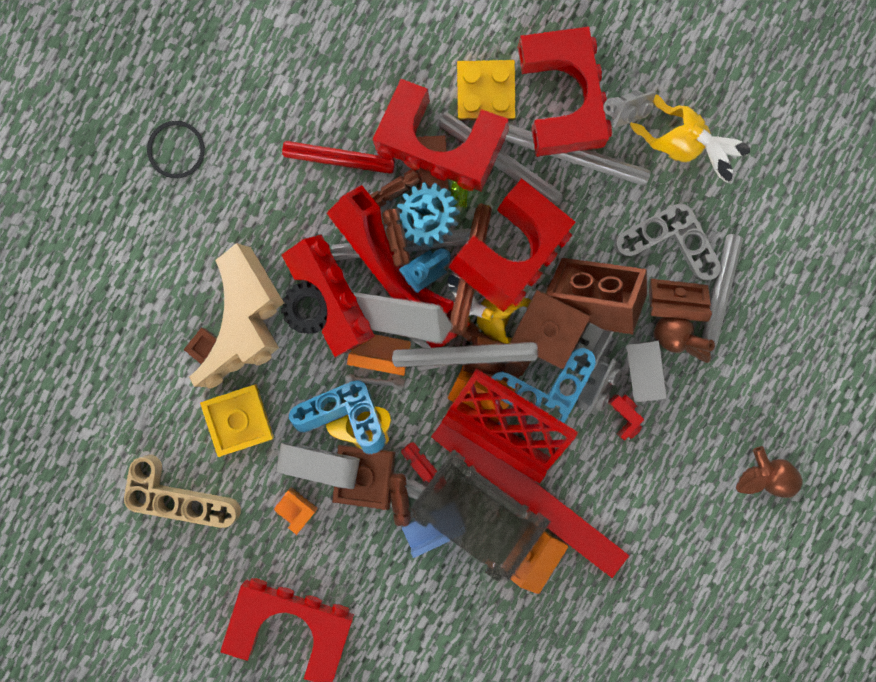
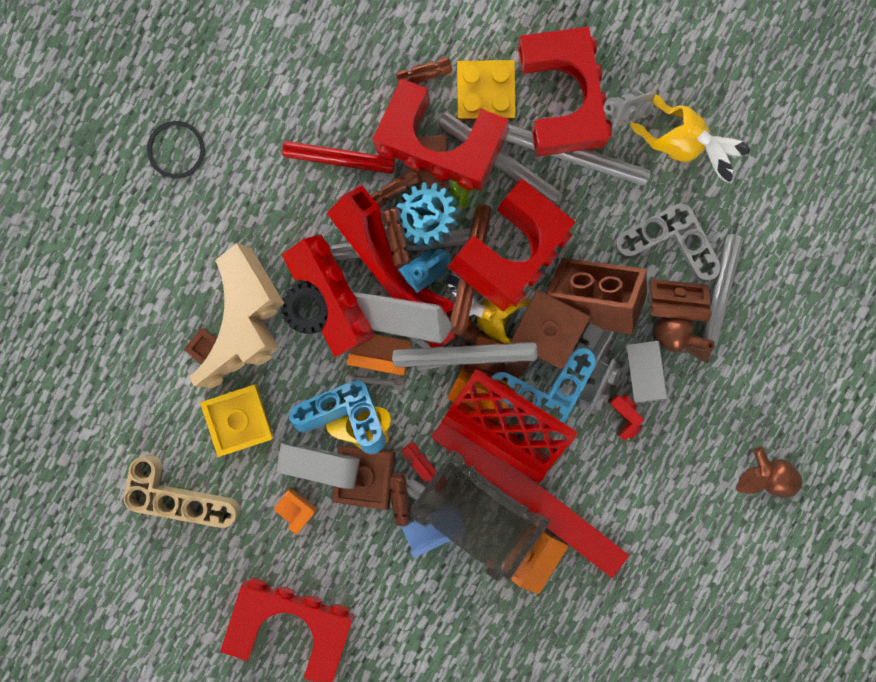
(425, 71): none -> copper axle

